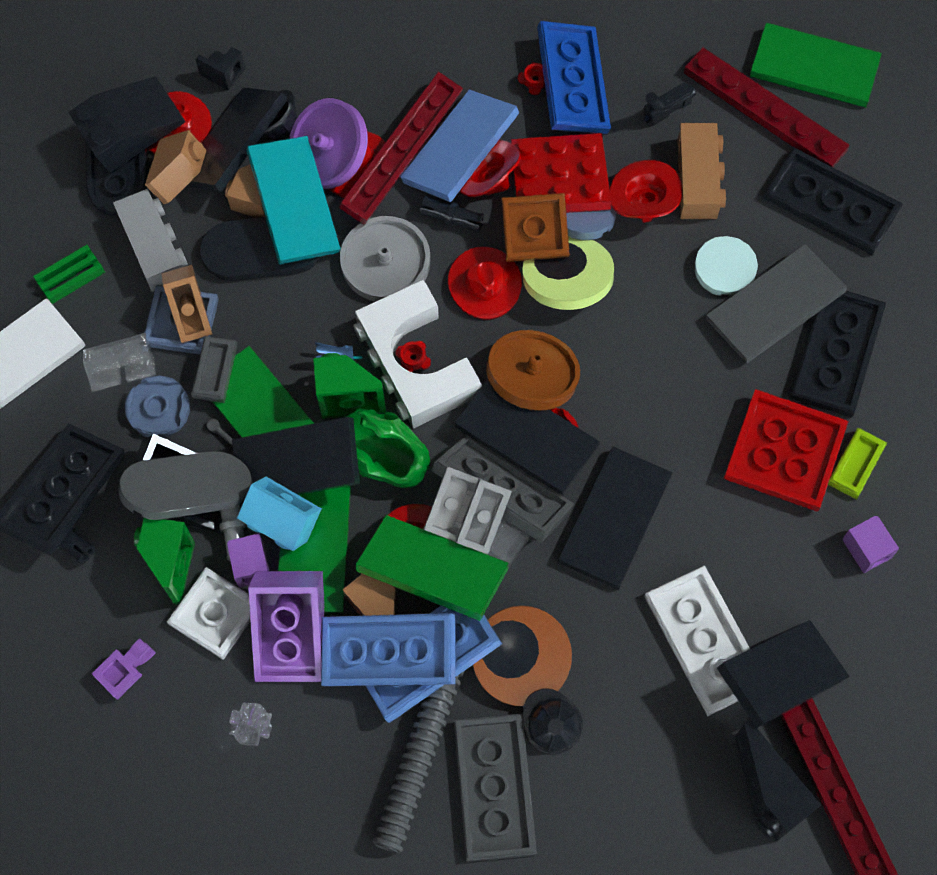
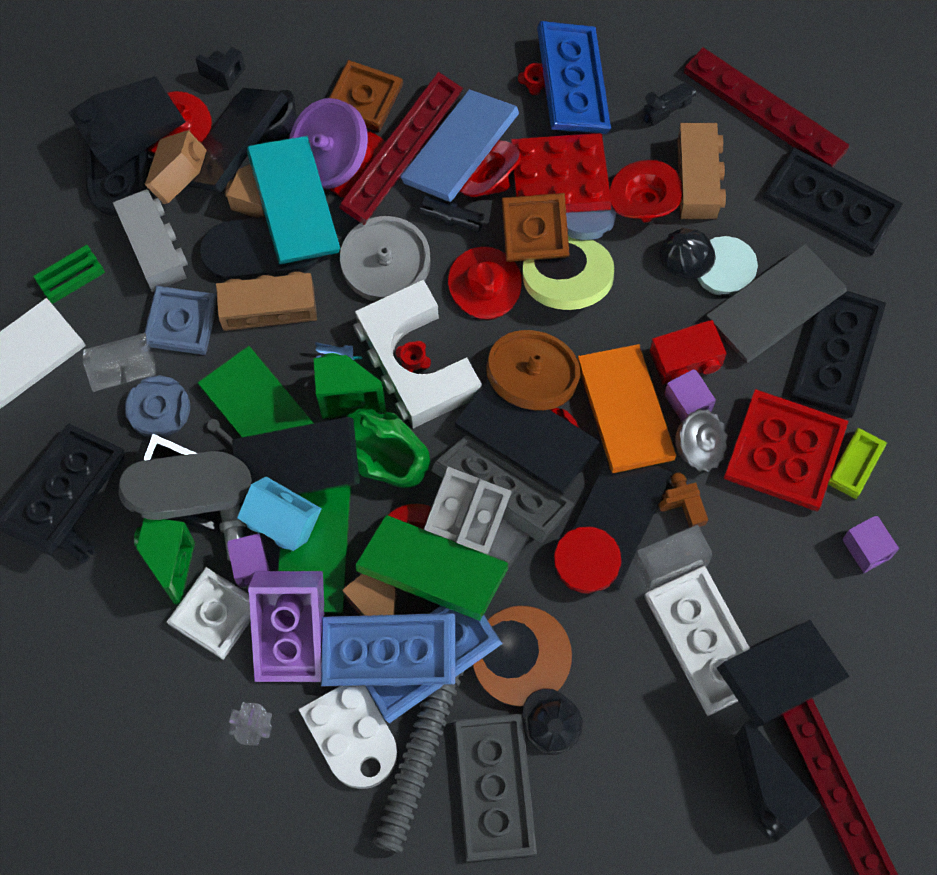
(120, 670): medium lavender plate -> none
(186, 303): medium nougat slope -> none
(214, 369): dark grey tile -> none
(266, 301): none -> medium nougat brick
(351, 732): none -> white plate
(368, 91): none -> dark orange tile
(587, 559): none -> red tile
(626, 408): none -> orange tile
(672, 557): none -> clear brick
(686, 496): none -> dark orange piece
(687, 253): none -> black piece
(688, 349): none -> red brick
(688, 394): none -> medium lavender panel
(701, 440): none -> flat silver piece
(816, 65): green tile -> none

